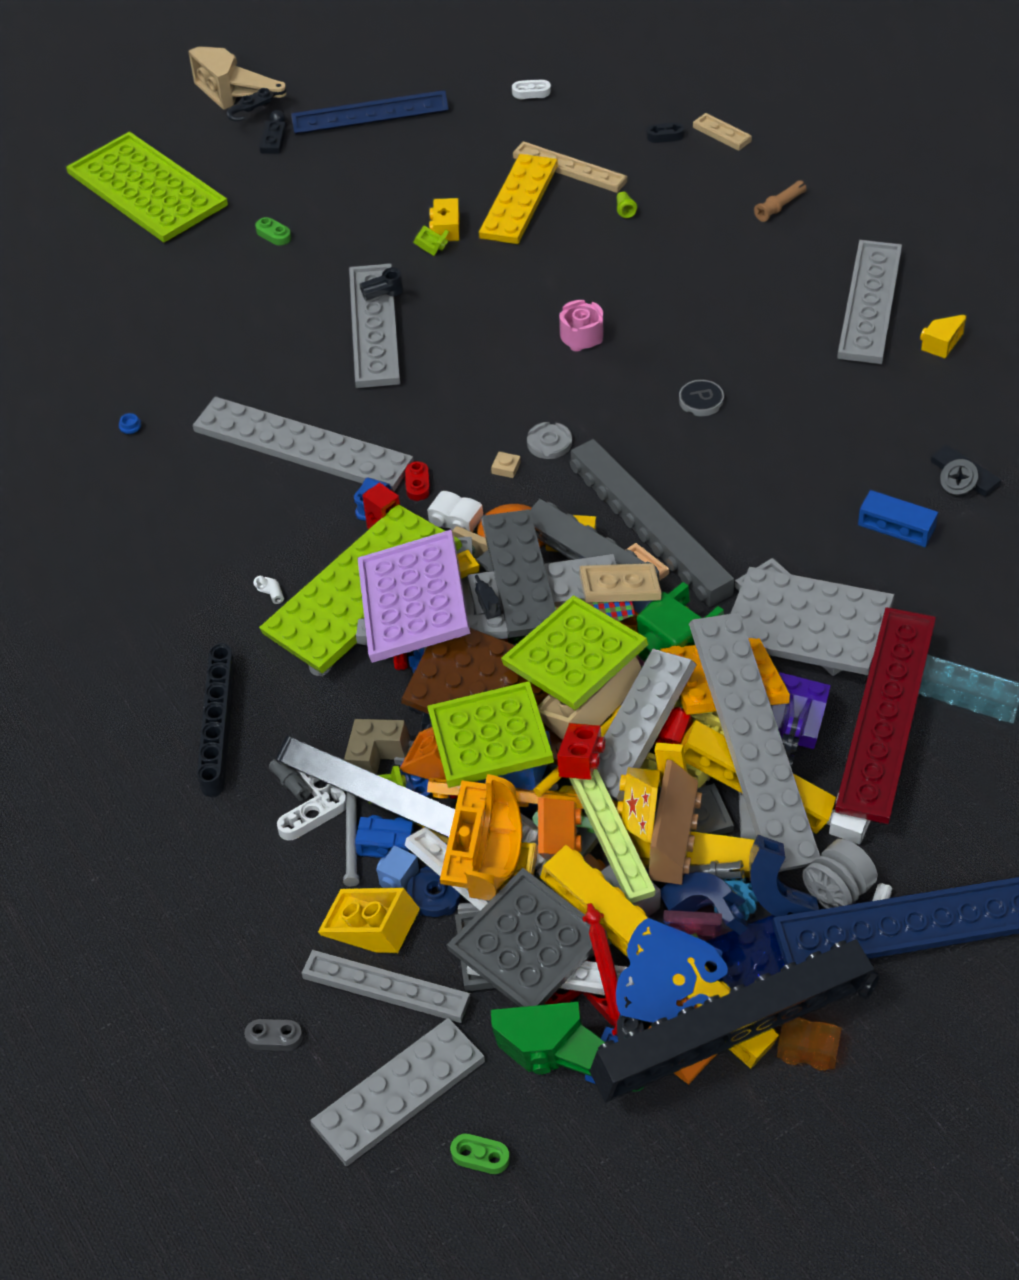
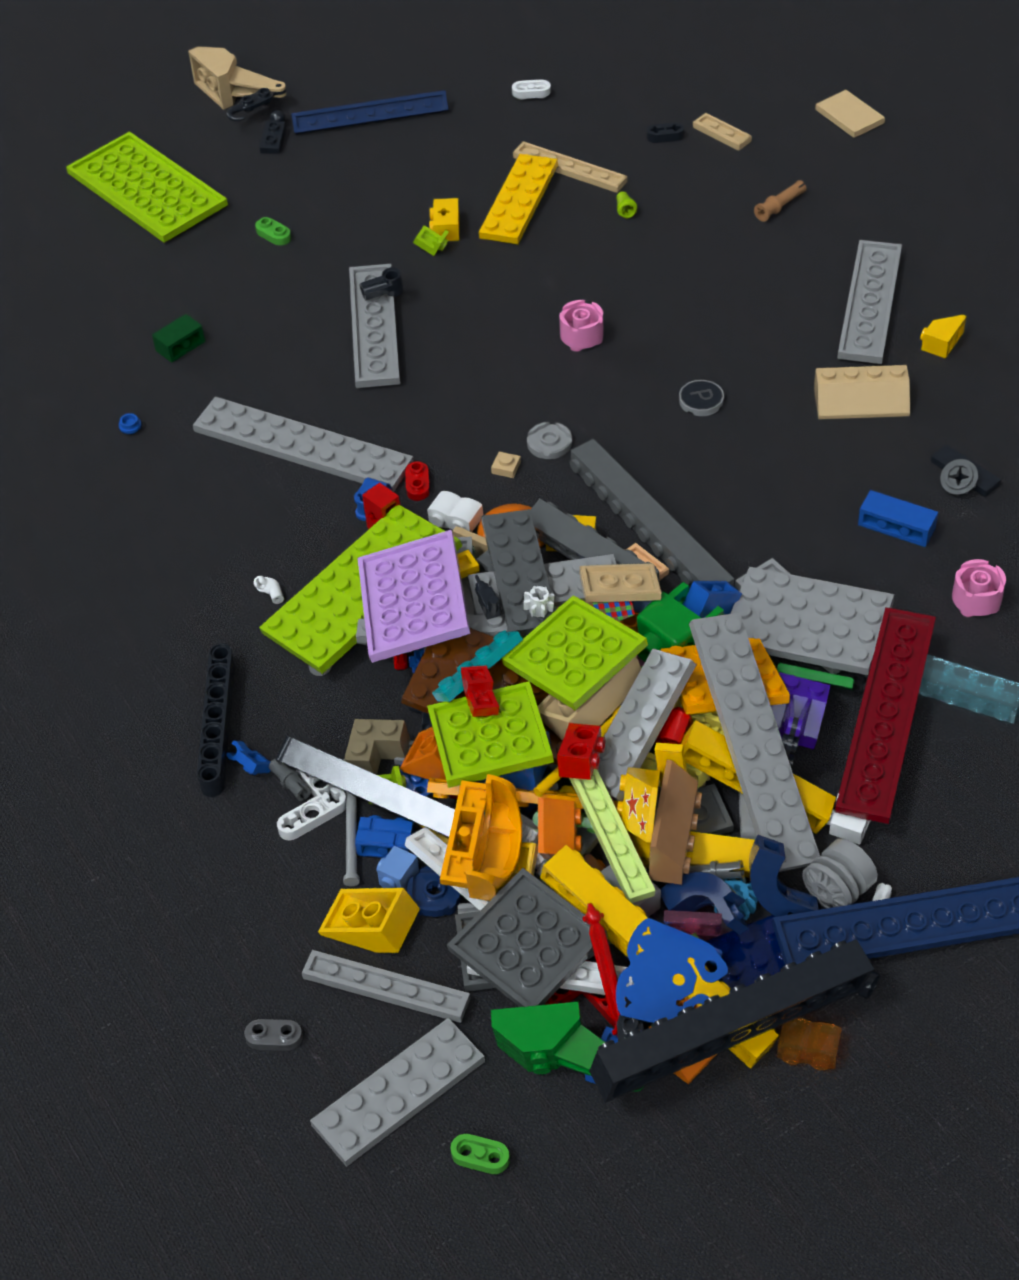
(178, 338): none -> dark green brick
(251, 760): none -> blue plate
(478, 691): none -> red slope
(487, 655): none -> teal plate
(538, 601): none -> white gear
(707, 595): none -> blue brick
(818, 676): none -> green tile
(850, 113): none -> tan tile
(862, 392): none -> tan slope
(978, 588): none -> bright pink brick

